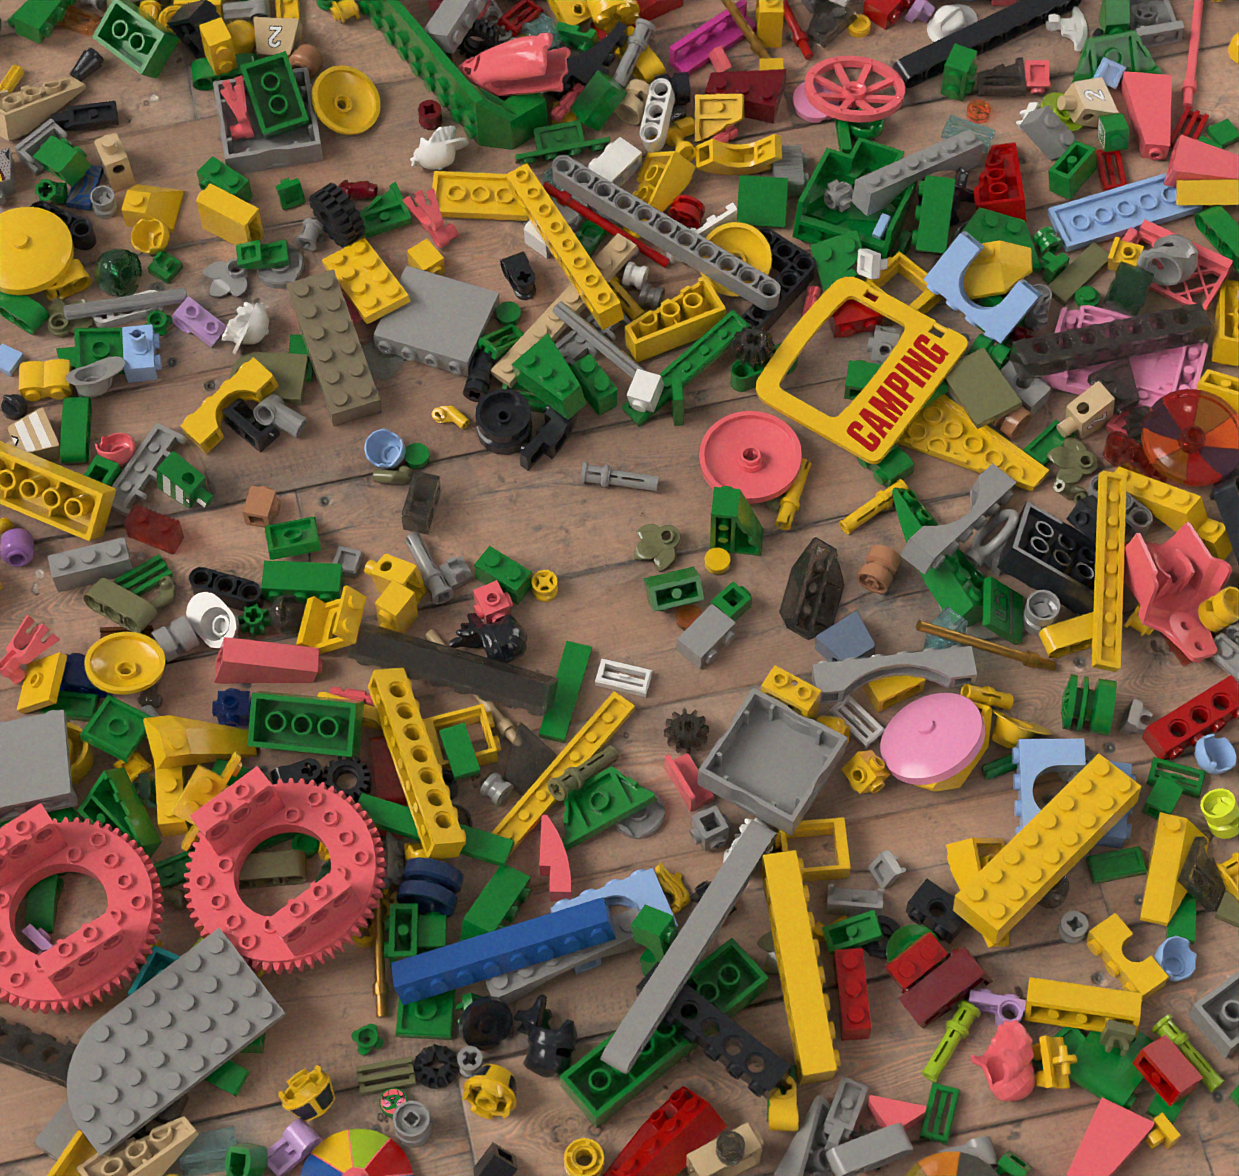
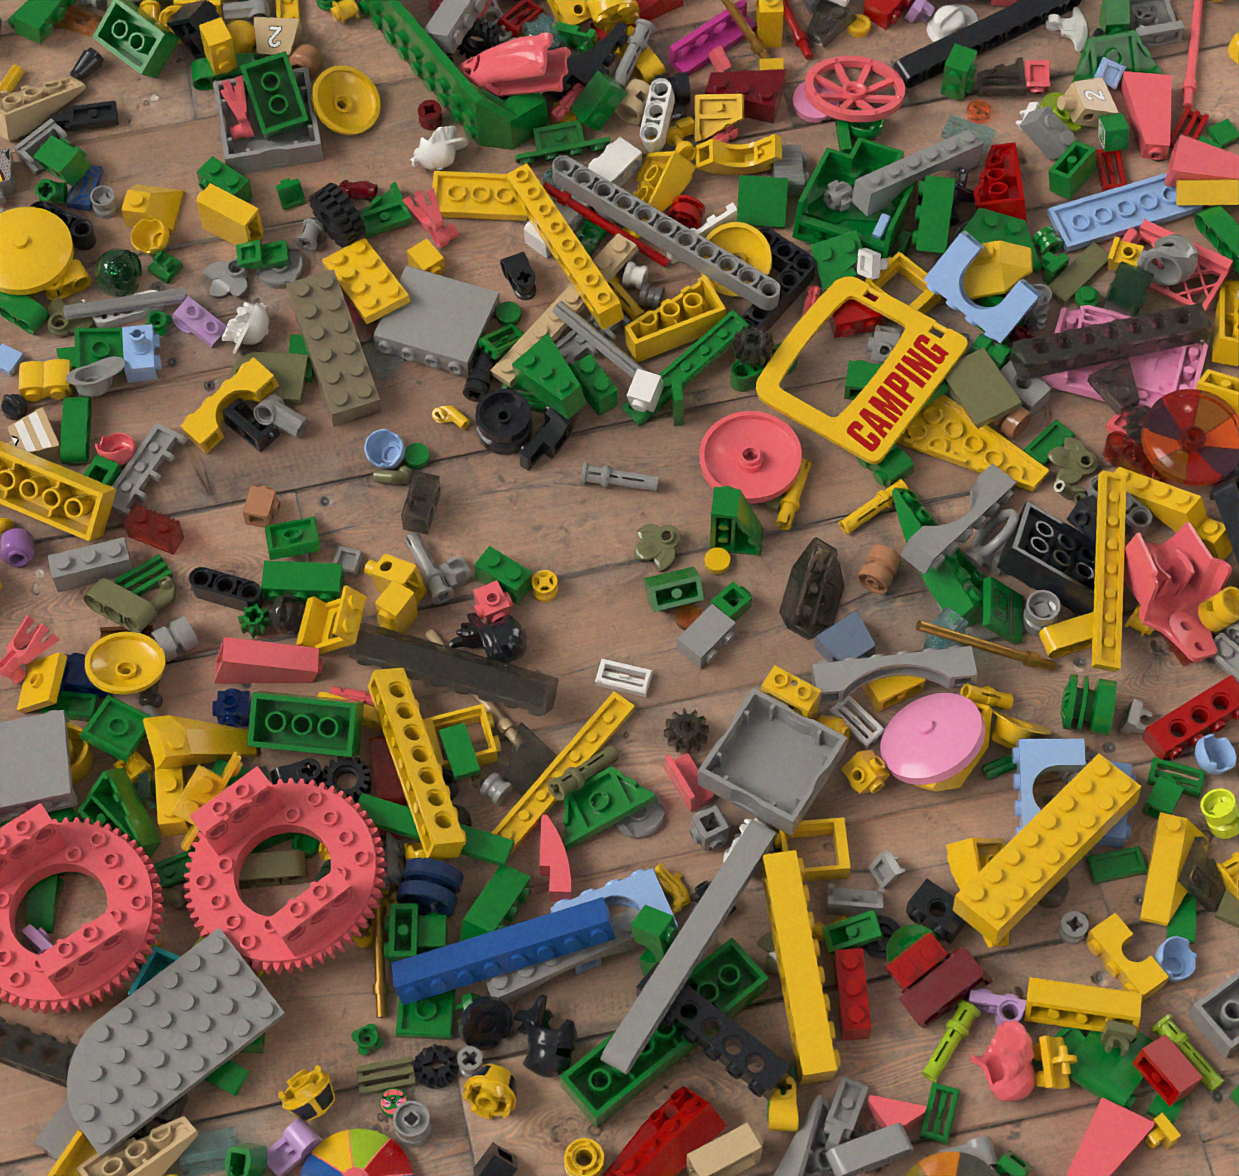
(110, 154): tan torso -> none
(183, 482): green torso -> none
(212, 619): white piece -> none
(571, 676): green tile -> none
(733, 1142): clear smoke wheel -> none
(1088, 412): tan torso -> none

